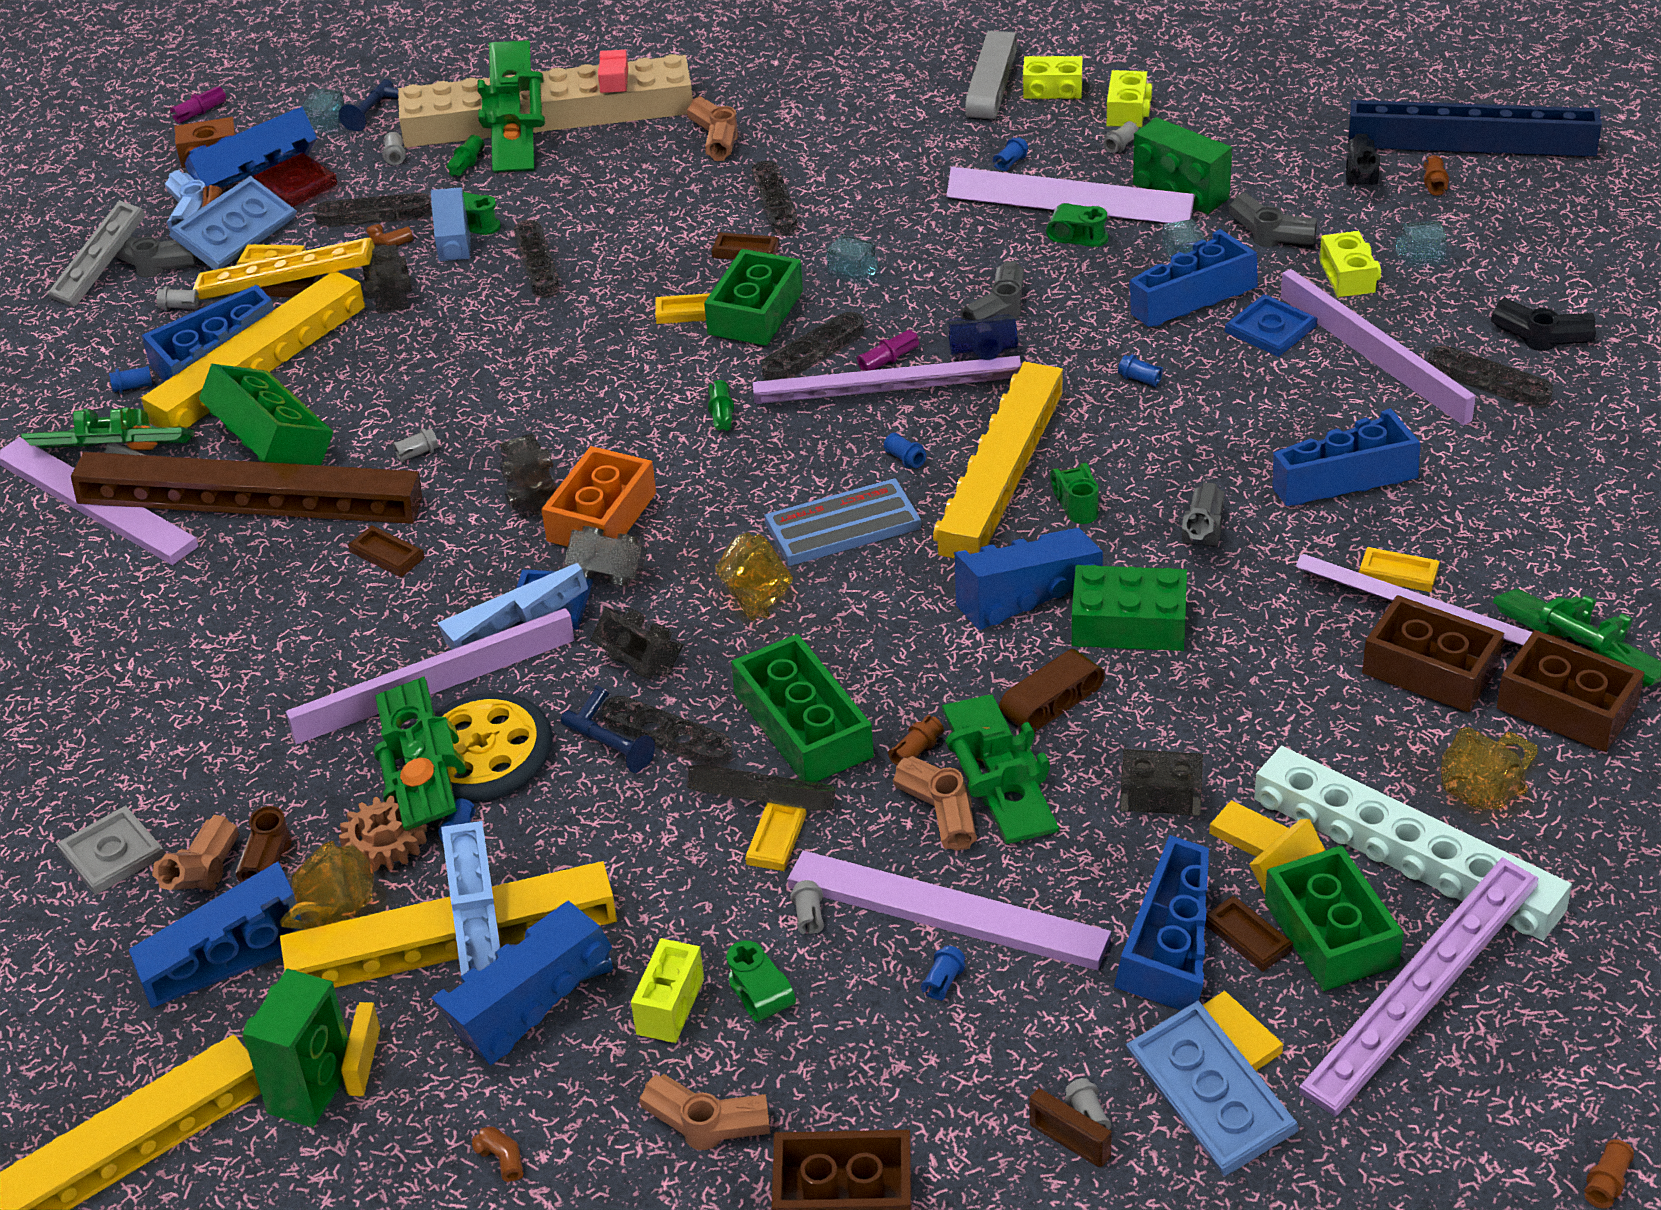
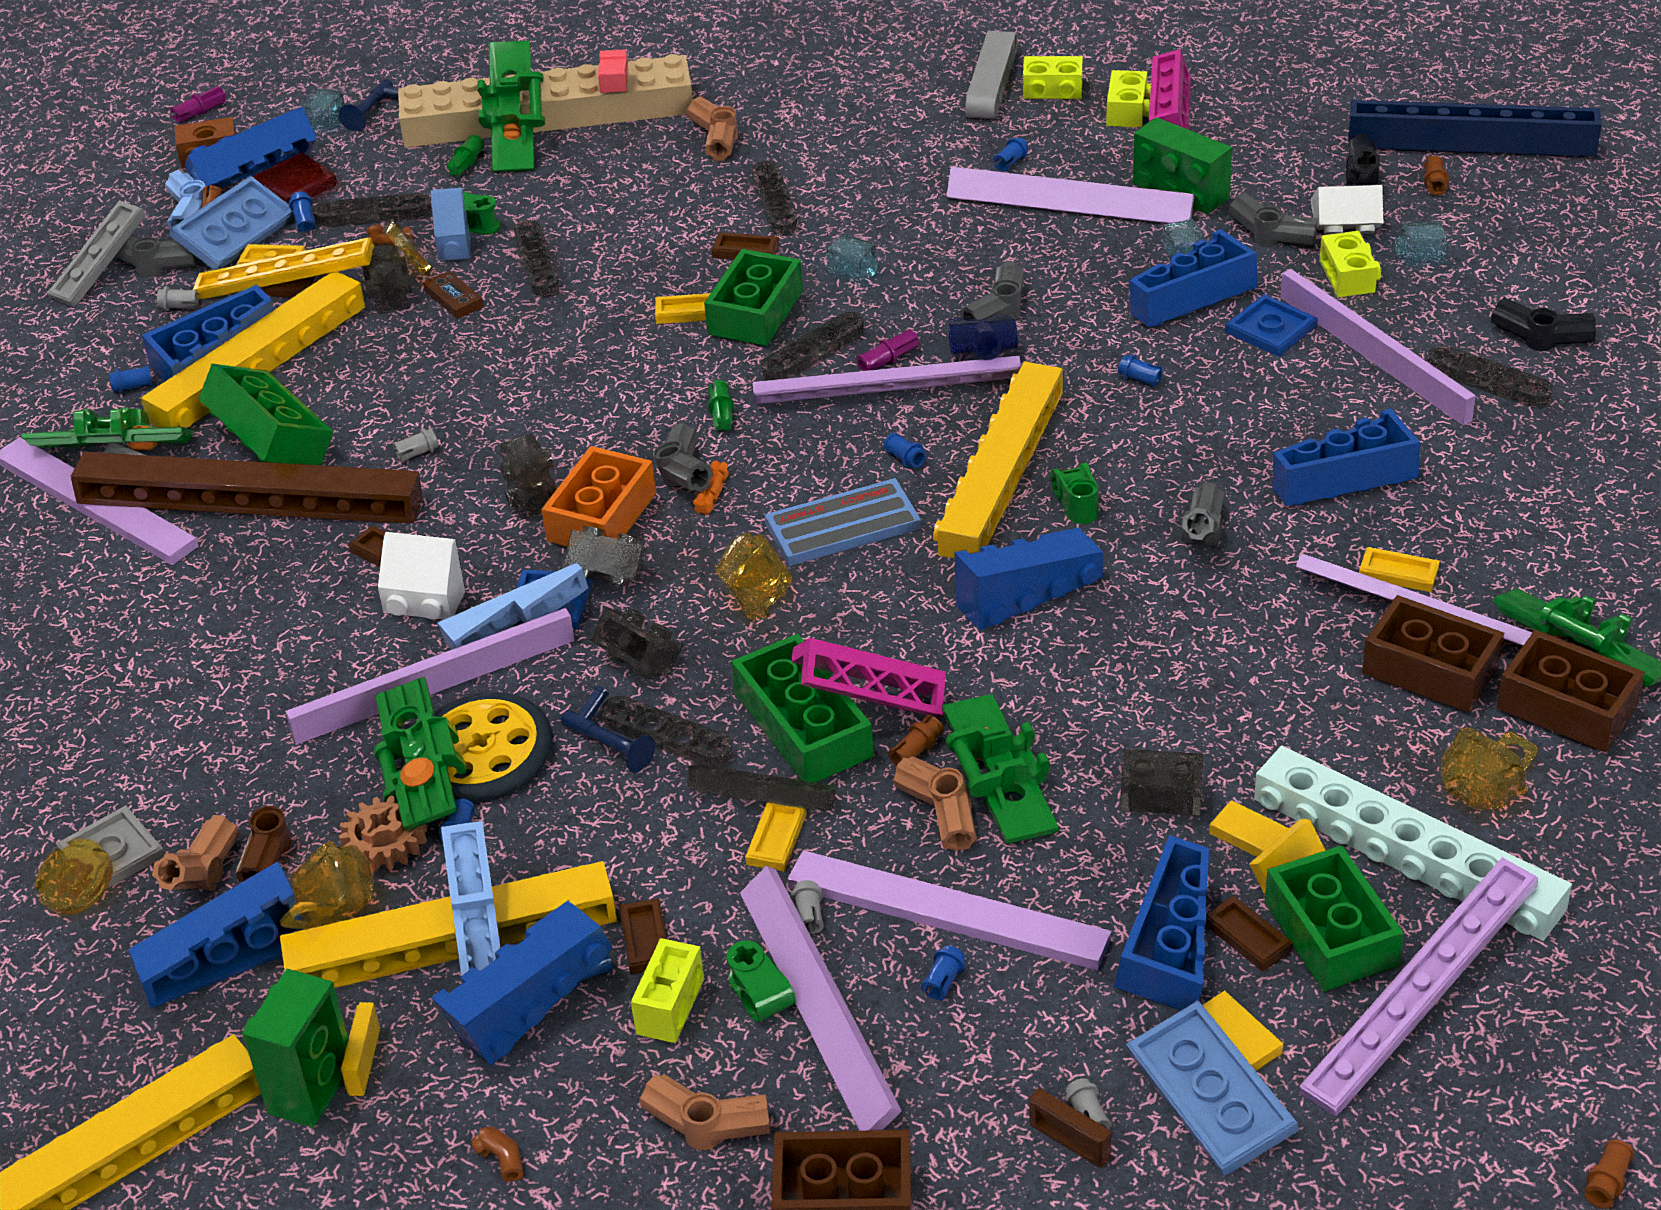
(74, 877): none -> clear yellow tile
(301, 206): none -> blue pin
(393, 151): light grey pin -> none
(408, 247): none -> clear yellow tile
(420, 576): none -> white slope
(453, 294): none -> reddish brown tile
(642, 931): none -> reddish brown tile
(677, 463): none -> dark grey piece
(705, 500): none -> orange axle
(820, 1003): none -> lavender tile
(874, 669): none -> dark pink fence
(1052, 689): reddish brown beam -> none
(1077, 223): green piece -> none
(1117, 139): light grey pin -> none
(1129, 607): green brick -> none
(1170, 89): none -> dark pink fence
(1348, 208): none -> white slope

